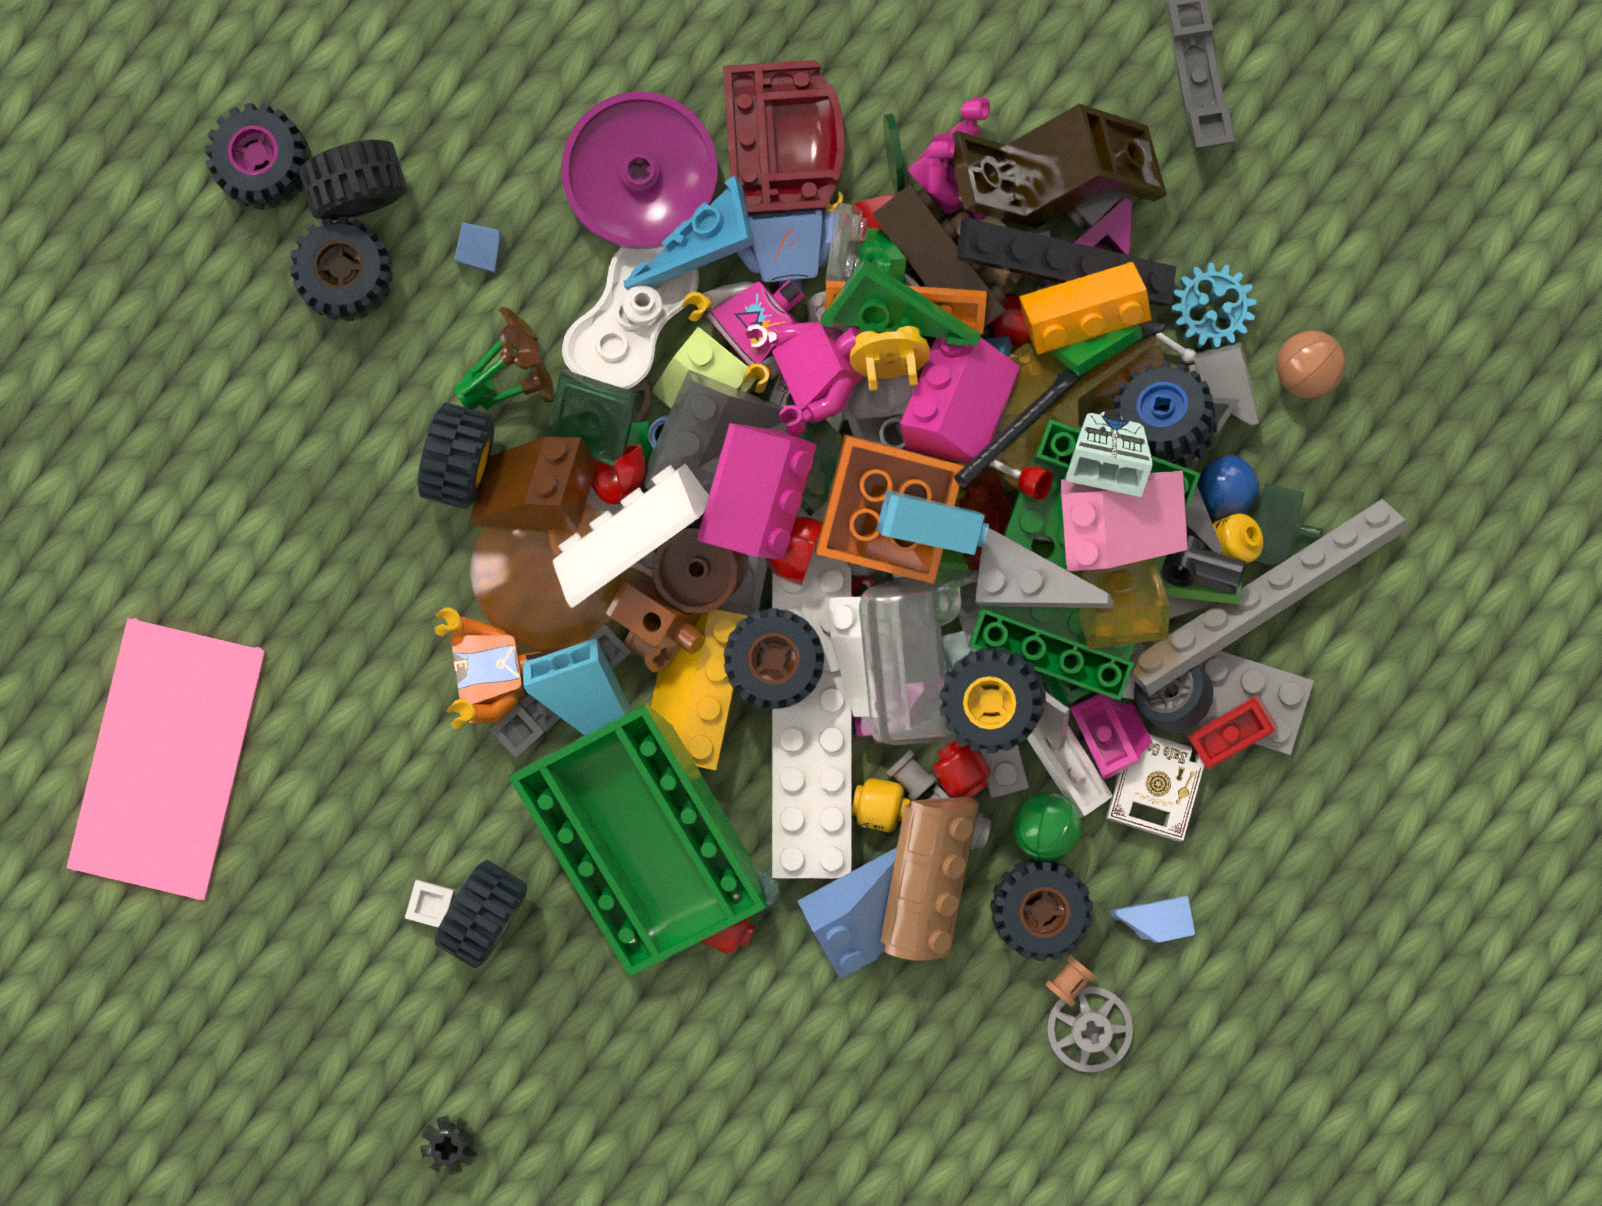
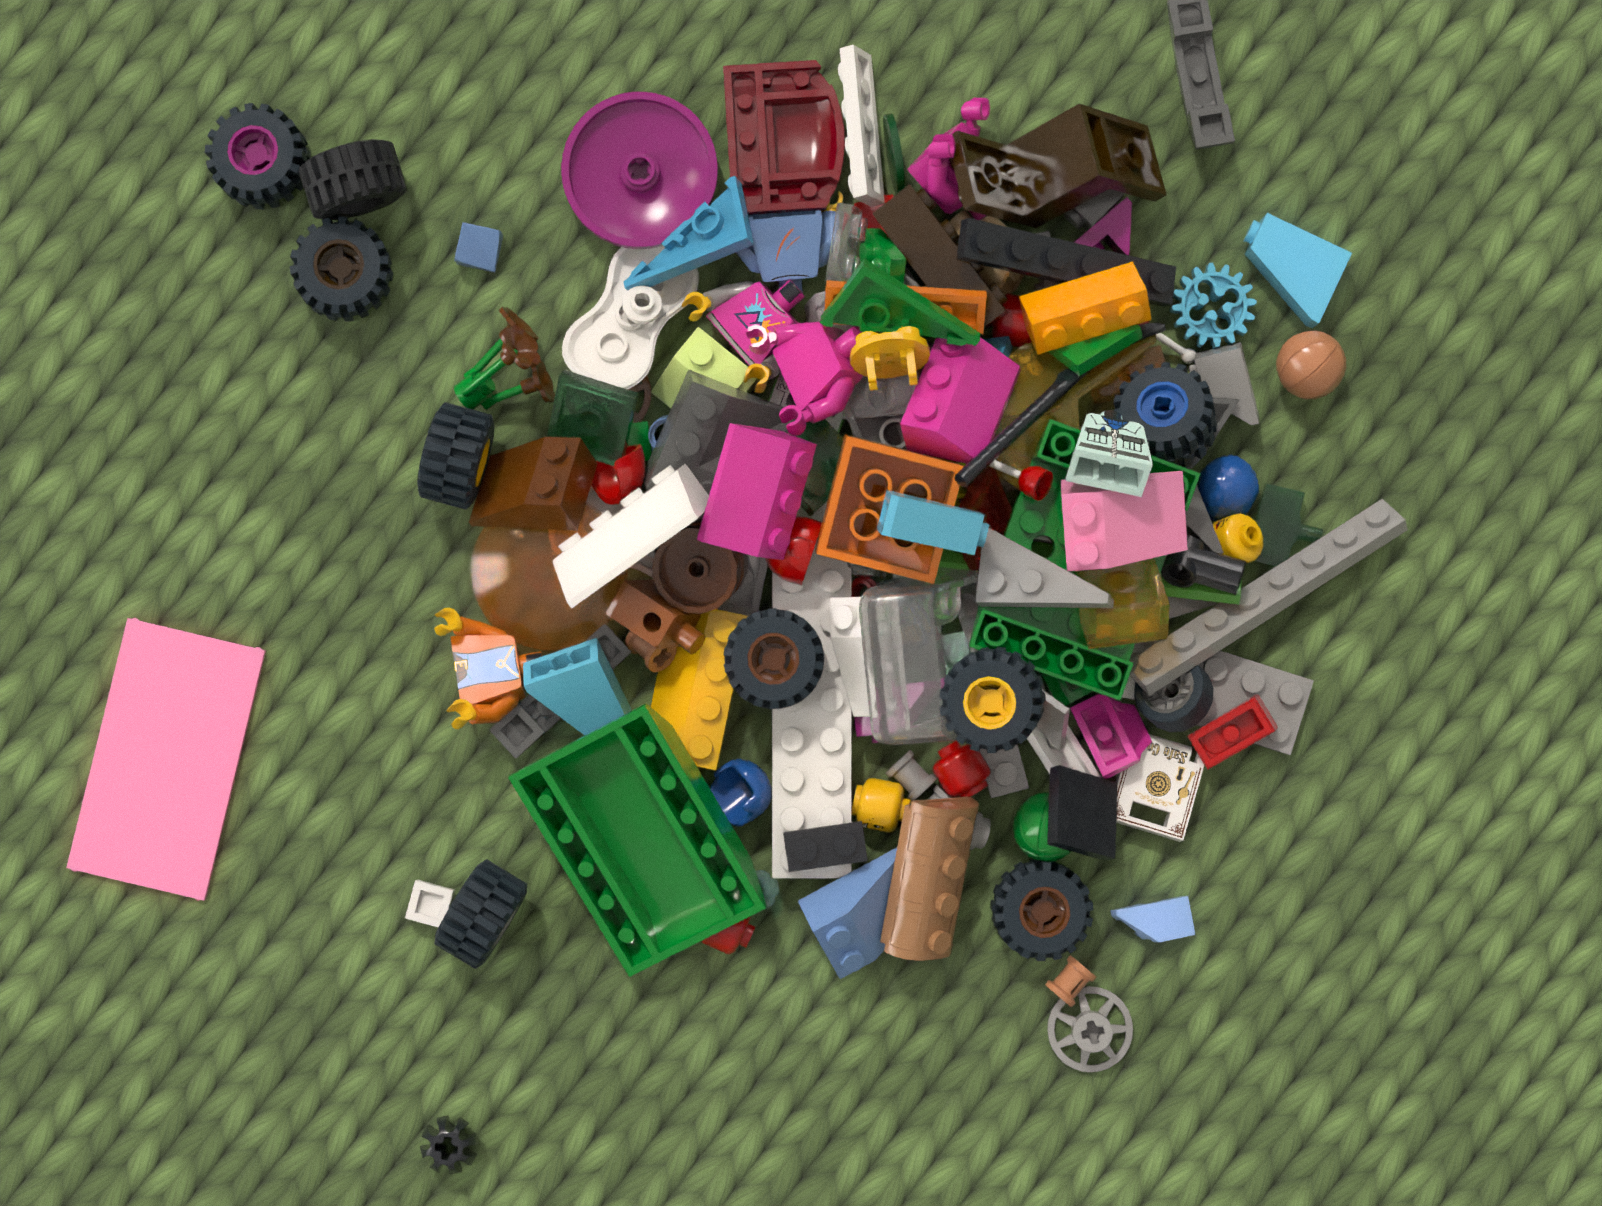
(741, 791): none -> blue hair
(825, 846): none -> black plate
(862, 126): none -> white plate
(1082, 813): none -> black tile
(1296, 265): none -> medium azure slope

